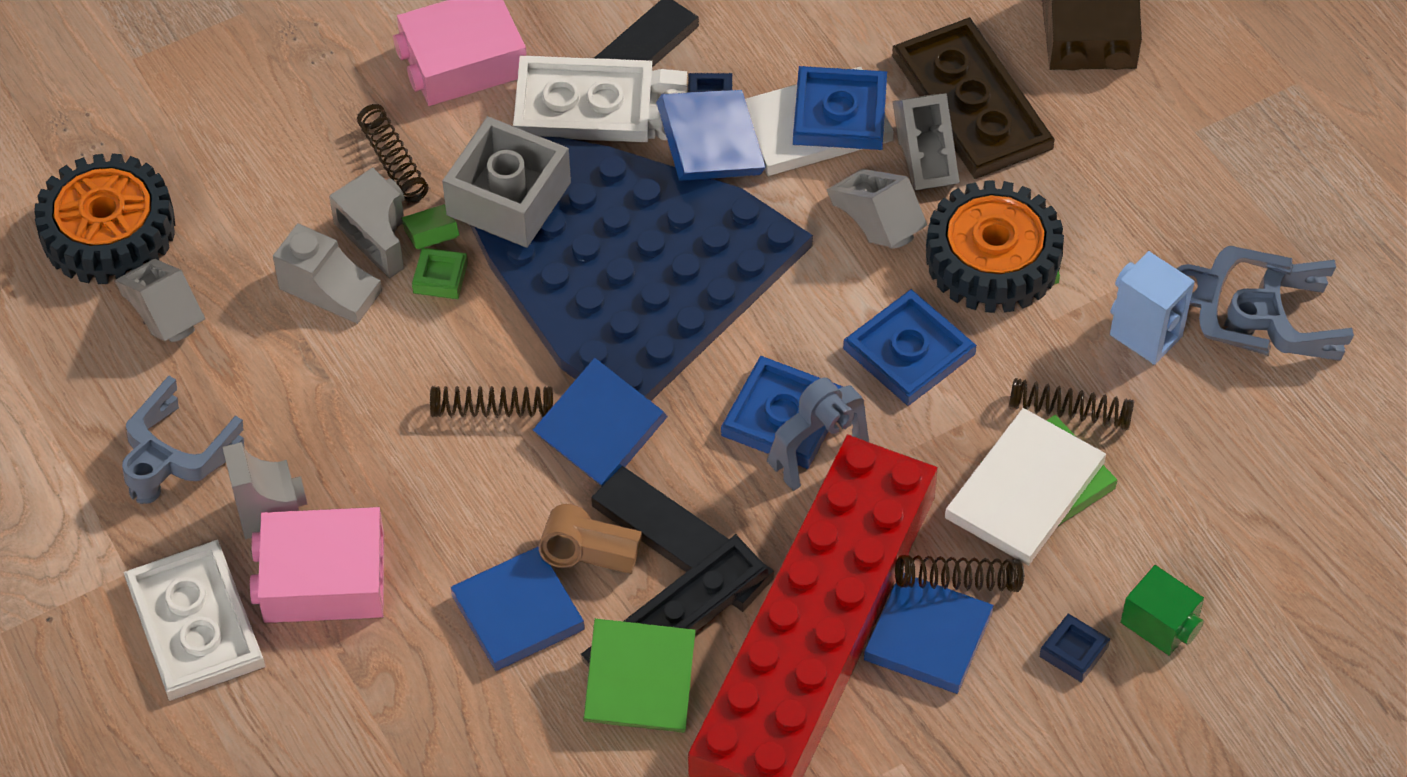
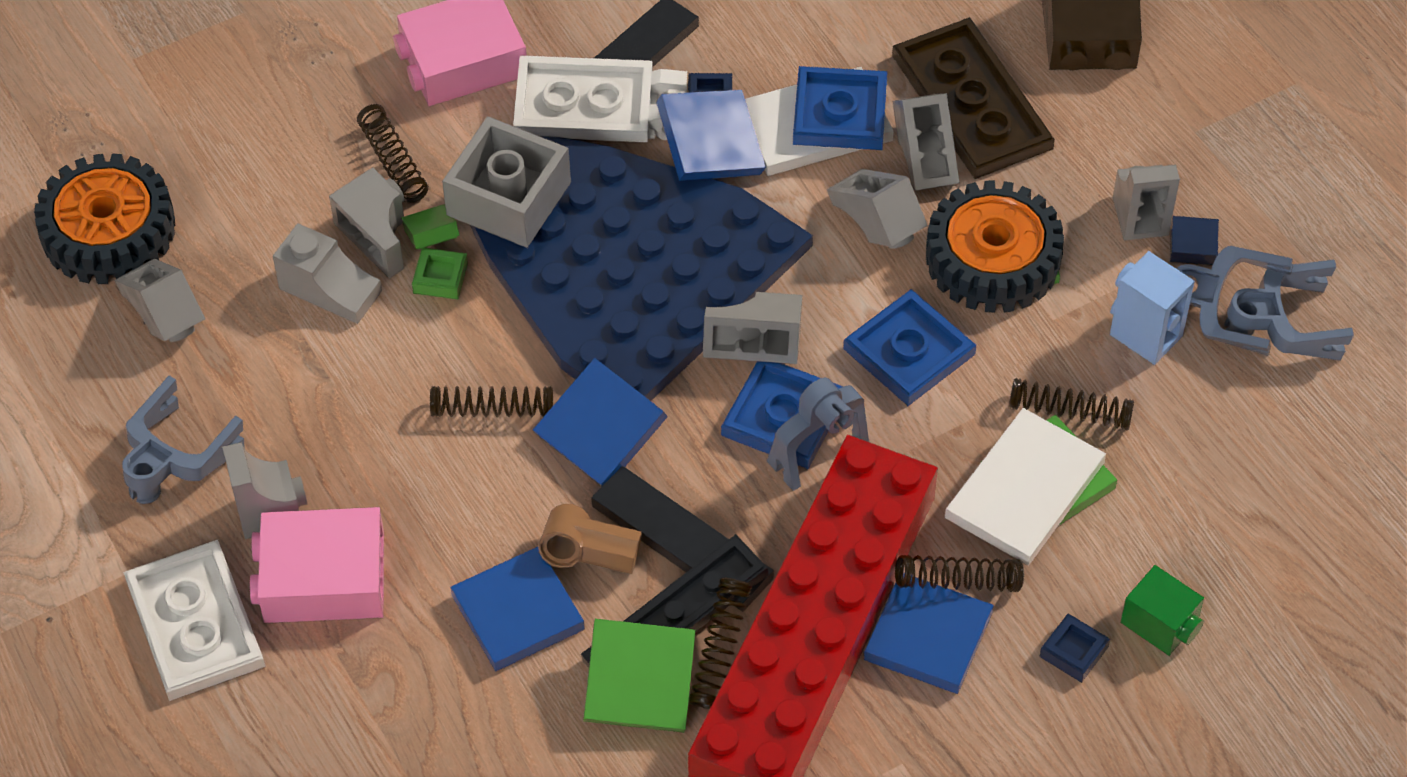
(732, 587): none -> dark brown piece
(755, 330): none -> light grey arch
(1145, 200): none -> light grey arch
(1194, 240): none -> dark blue tile

